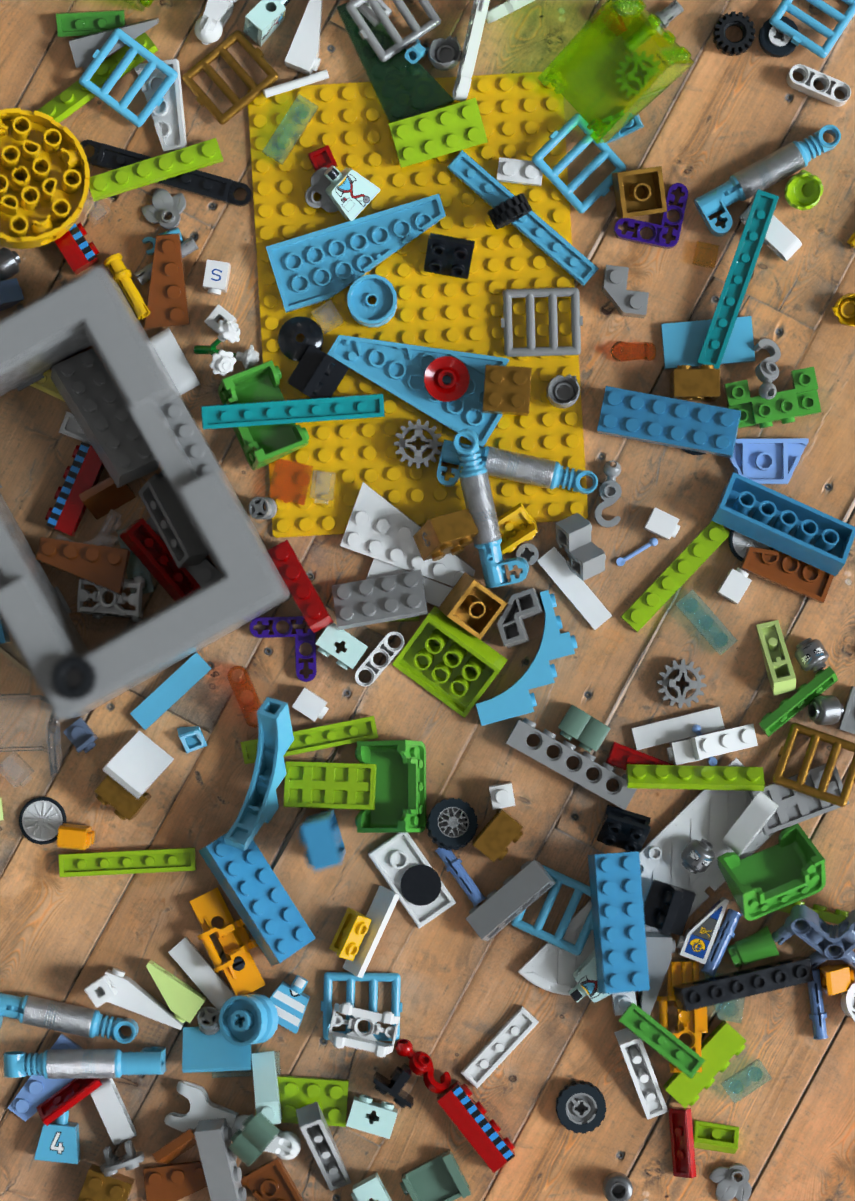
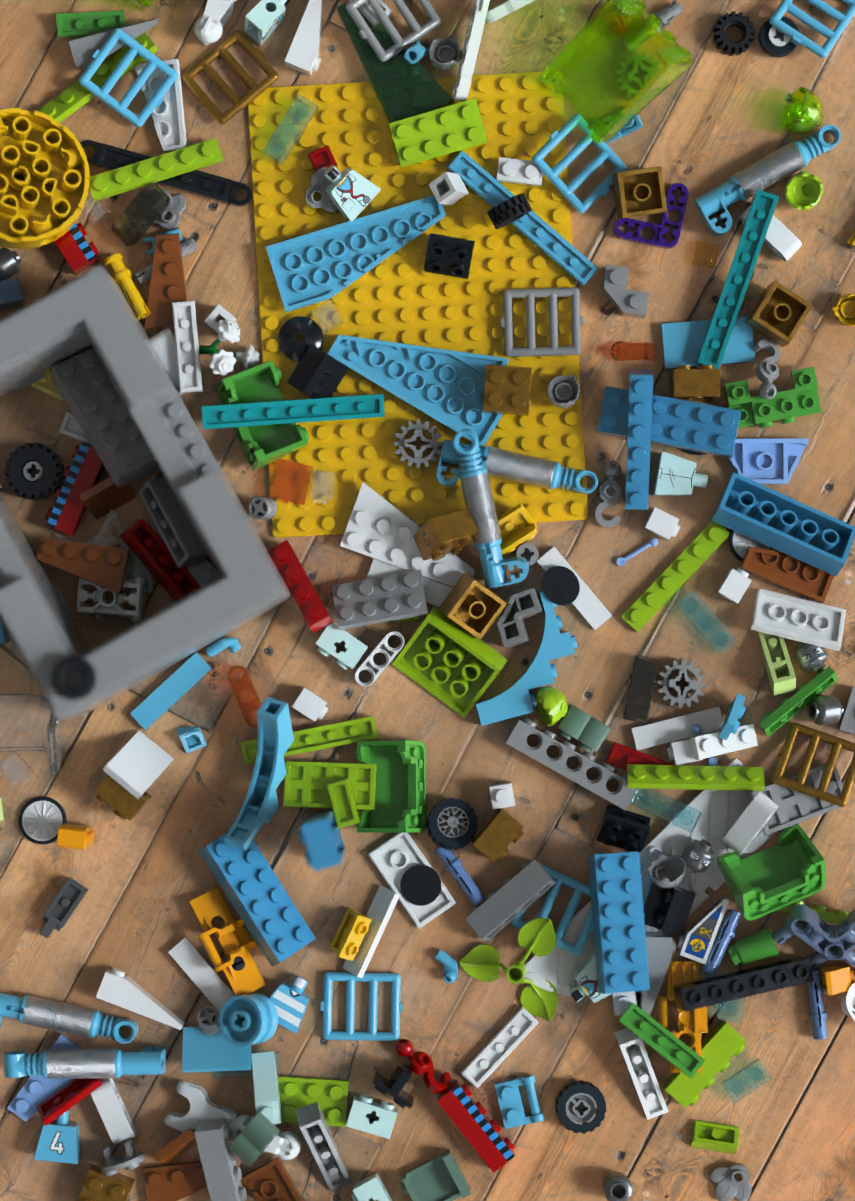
(45, 482): none -> black bush
(63, 906): none -> dark grey hinge
(81, 736): sand blue bracket -> none
(95, 995): white piece -> none
(127, 862): lime plate -> none
(140, 214): none -> clear smoke beam
(179, 996): yellowish green slope -> none
(187, 347): none -> white tile
(216, 277): white brick -> none
(221, 644): none -> medium azure arm
(294, 84): white bar -> none
(300, 638): dark purple beam -> none
(343, 803): none -> lime tile
(363, 1040): white piece -> none
(372, 314): medium azure wheel -> none
(448, 188): none -> white brick
(449, 367): red dish -> none
(450, 966): none -> medium azure arm
(511, 1102): none -> medium azure plate
(535, 936): none -> lime plant
(551, 705): none -> lime hair
(560, 585): none -> black sticker
(575, 537): light grey brick -> none
(638, 439): none -> dark azure arch
(641, 689): none -> clear smoke beam
(666, 808): none -> clear light blue plate
(666, 870): none -> light grey hair
(677, 476): none -> light aqua torso
(682, 1142): red tile -> none
(734, 712): none -> medium azure plate
(779, 314): none -> pearl gold brick
(798, 619): none -> white tile
(803, 113): none -> clear neon green cylinder
(830, 85): white beam -> none

